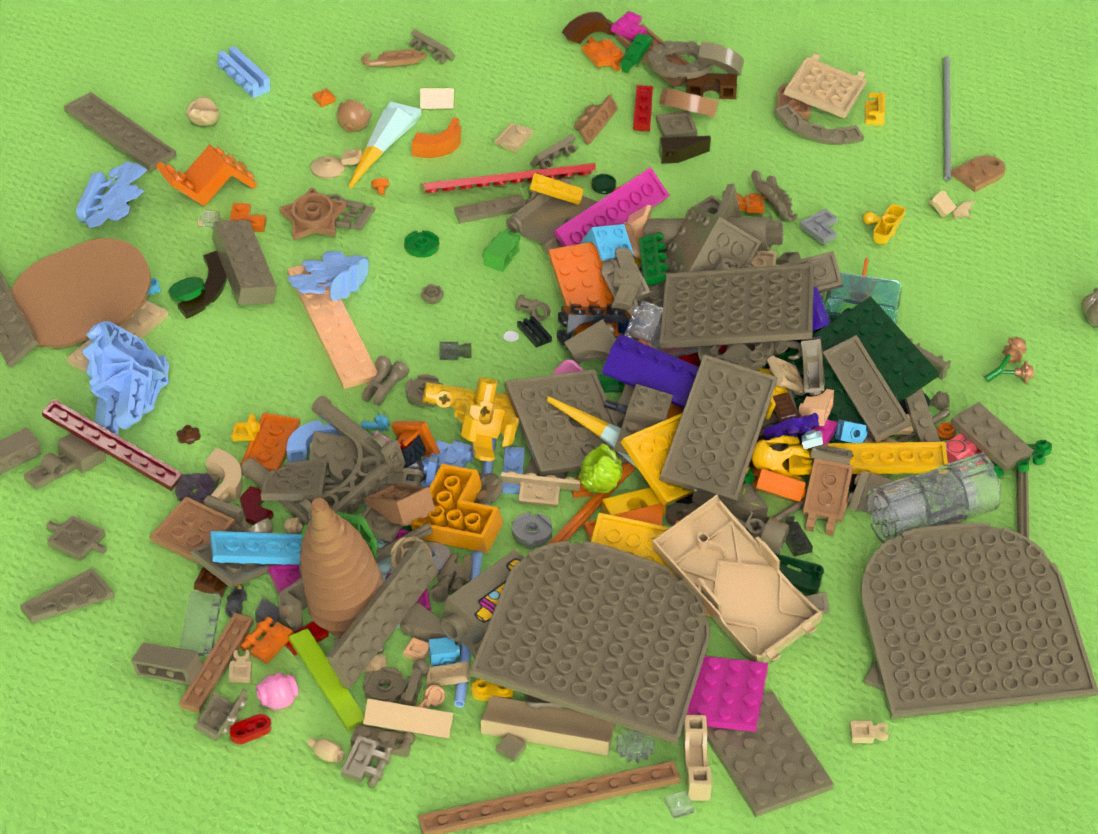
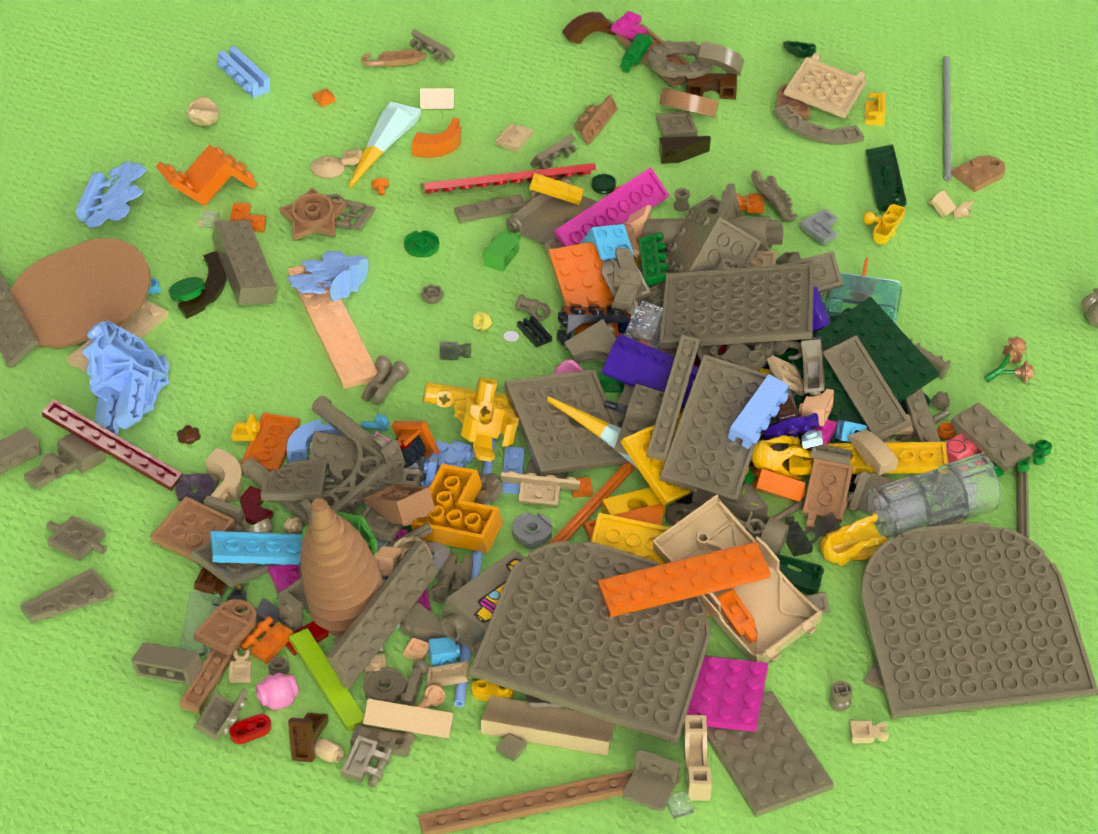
(120, 131): dark tan plate -> none
(226, 626): none -> medium nougat plate
(278, 664): none -> dark tan plate
(303, 735): none -> reddish brown bracket
(352, 116): medium nougat cylinder -> none
(386, 559): none -> light nougat panel
(415, 388): dark tan plate -> none
(482, 321): none -> light yellow tile
(601, 470): lime hair -> none
(603, 53): orange plate -> none
(634, 745): clear gear -> none
(643, 108): red plate -> none
(652, 780): none -> dark tan bracket
(673, 398): none -> dark tan plate
(681, 199): none -> dark tan bush
(683, 579): none -> orange plate
(738, 615): none -> orange hinge
(759, 410): none -> light blue brick
(799, 48): none -> dark green arm
(824, 525): none -> clear smoke plate
(840, 696): none -> dark tan wheel
(852, 542): none -> yellow hair
(874, 451): none -> tan slope
(886, 177): none -> dark green piece

